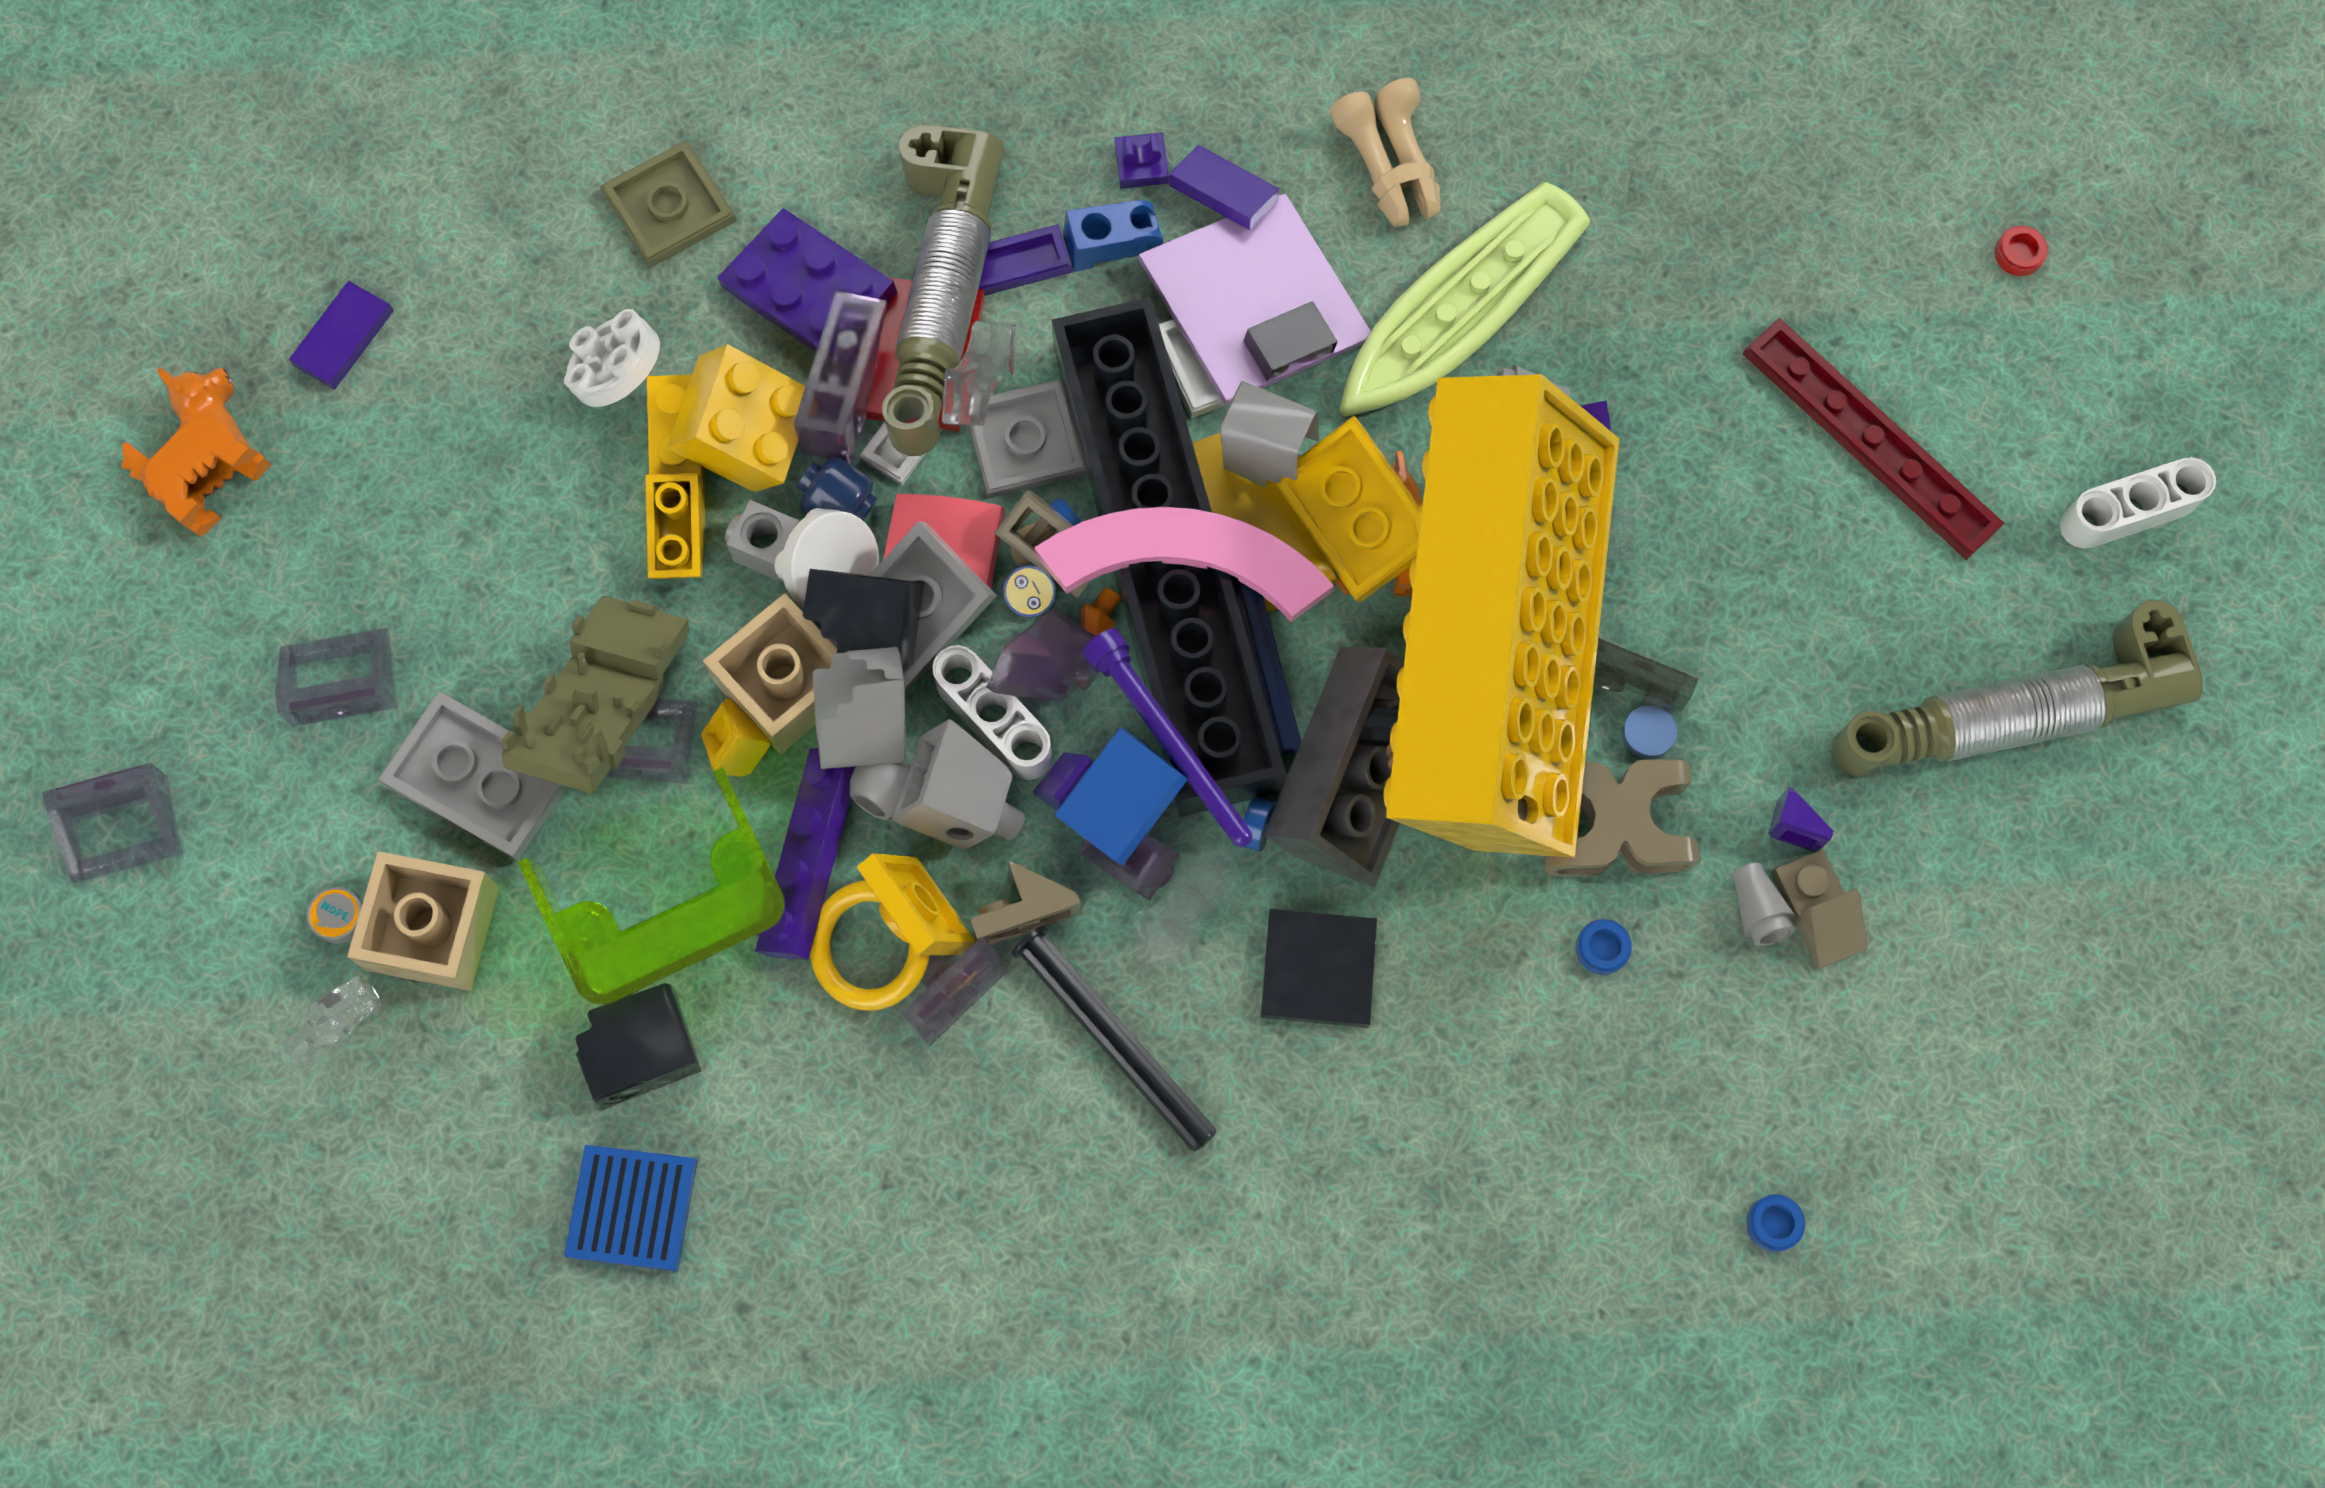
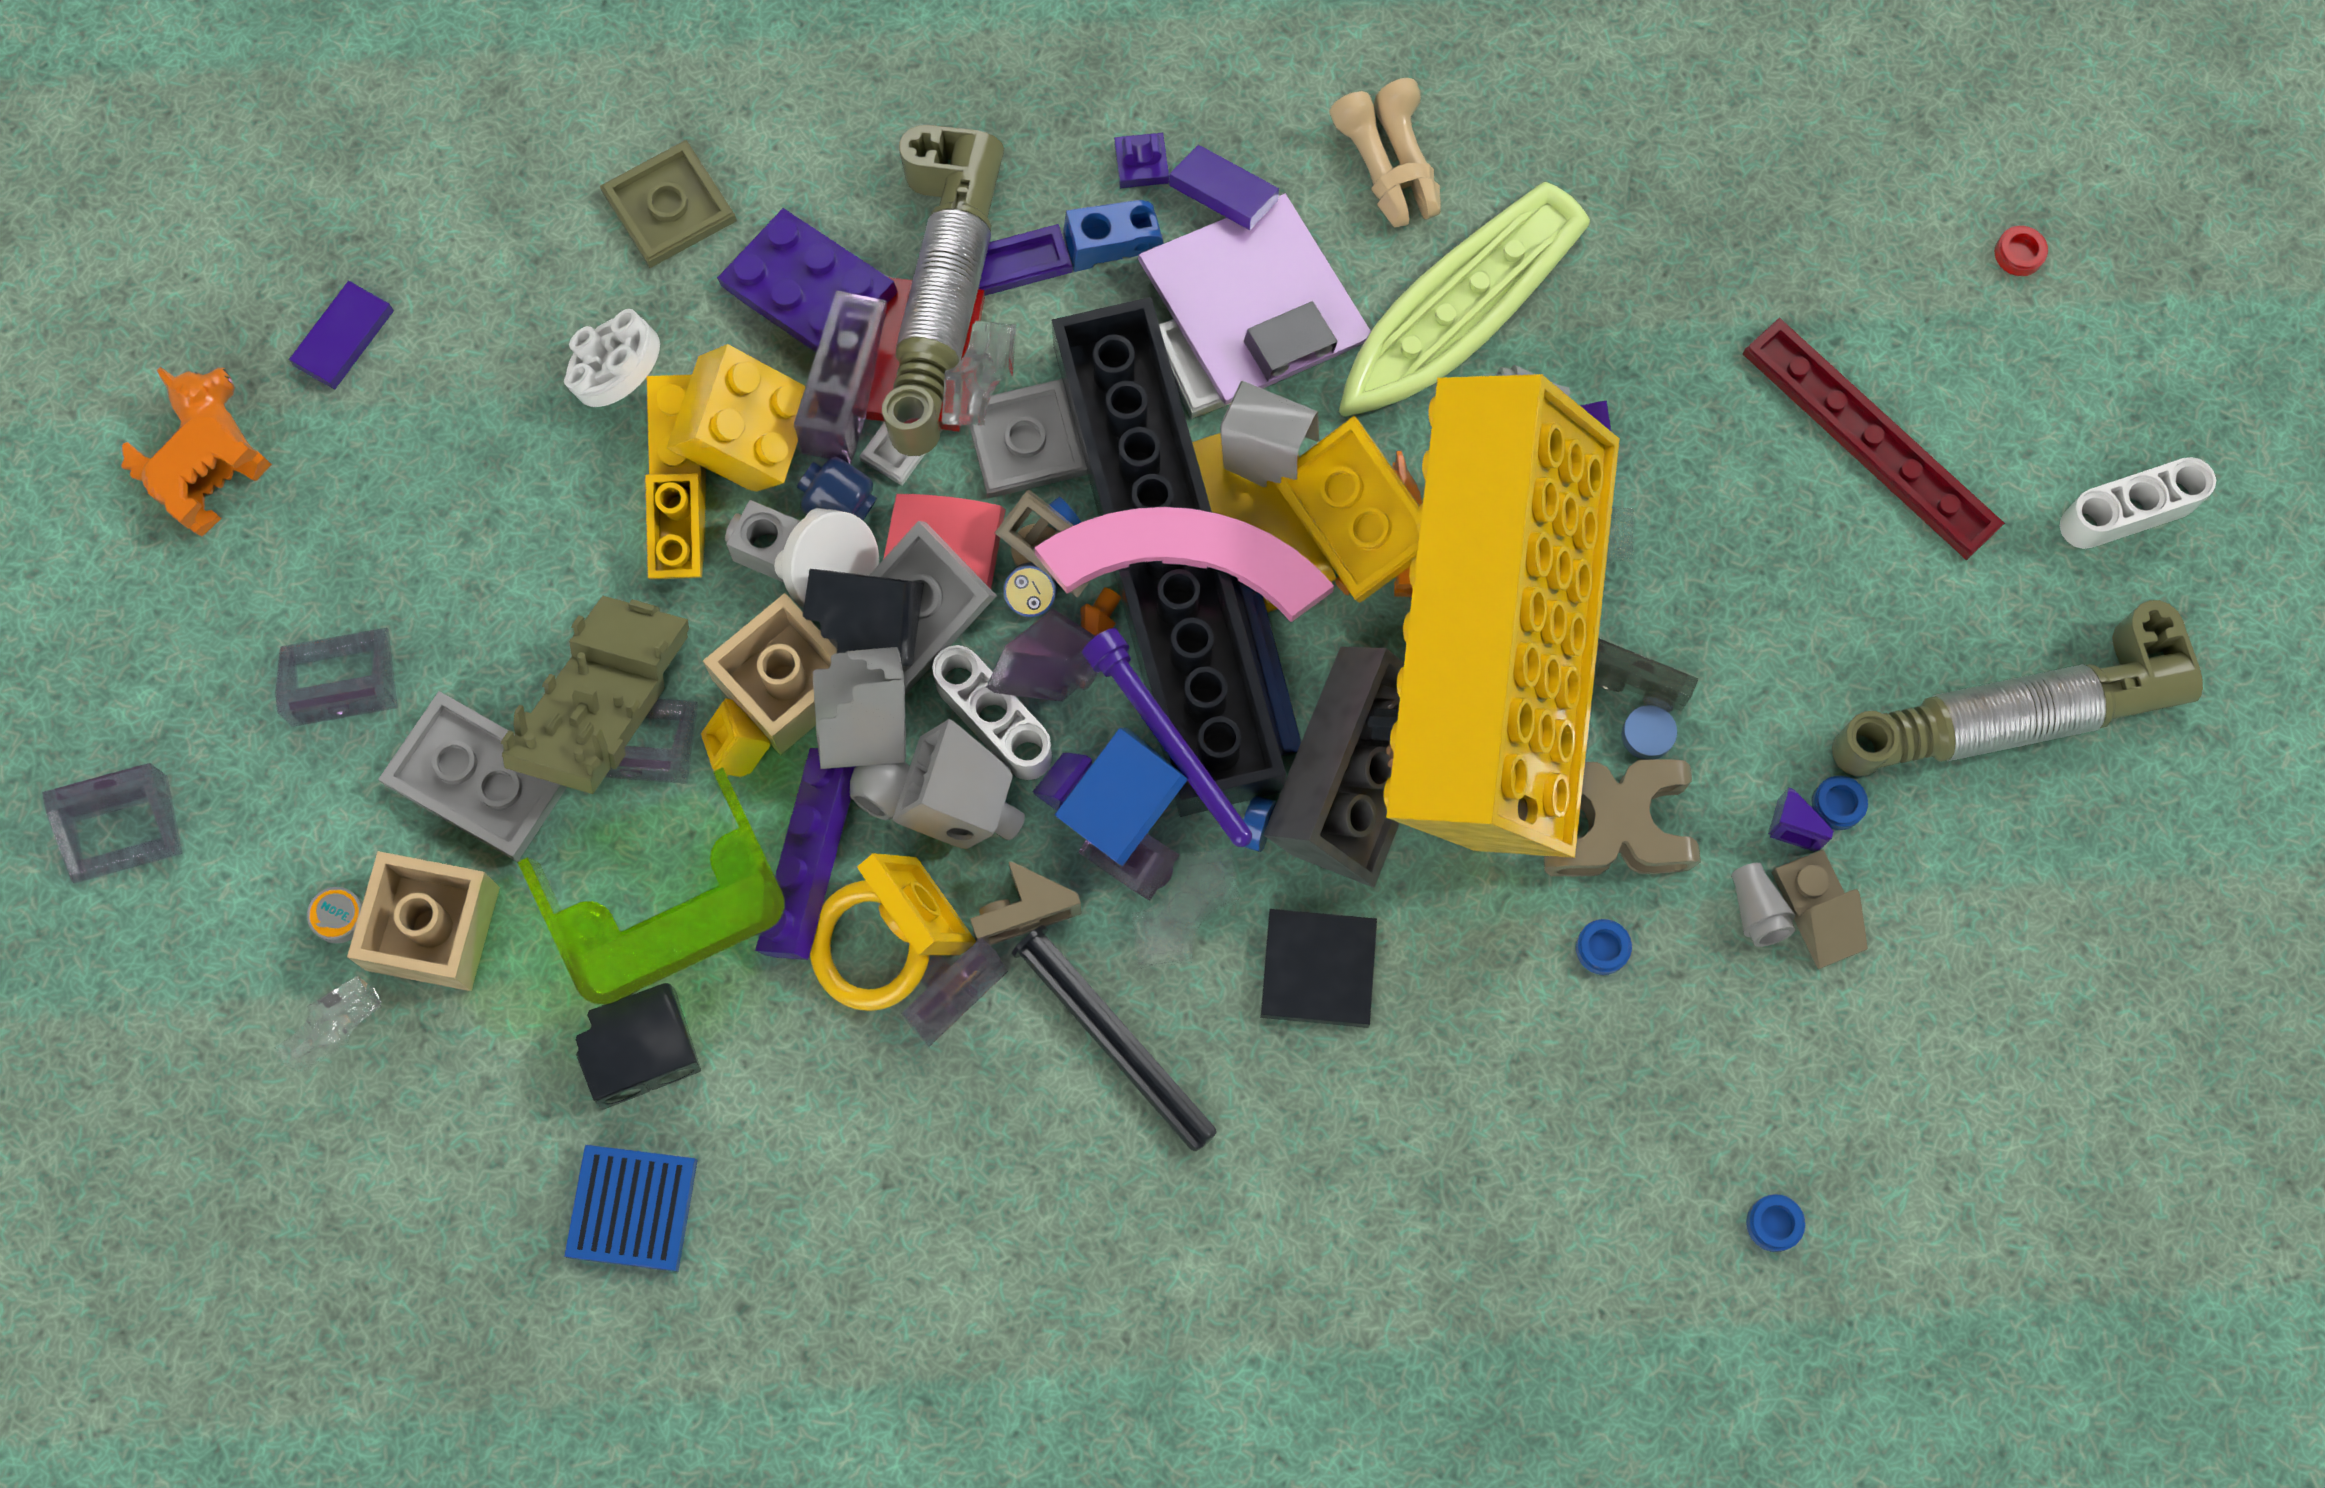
(1840, 802): none -> blue tile

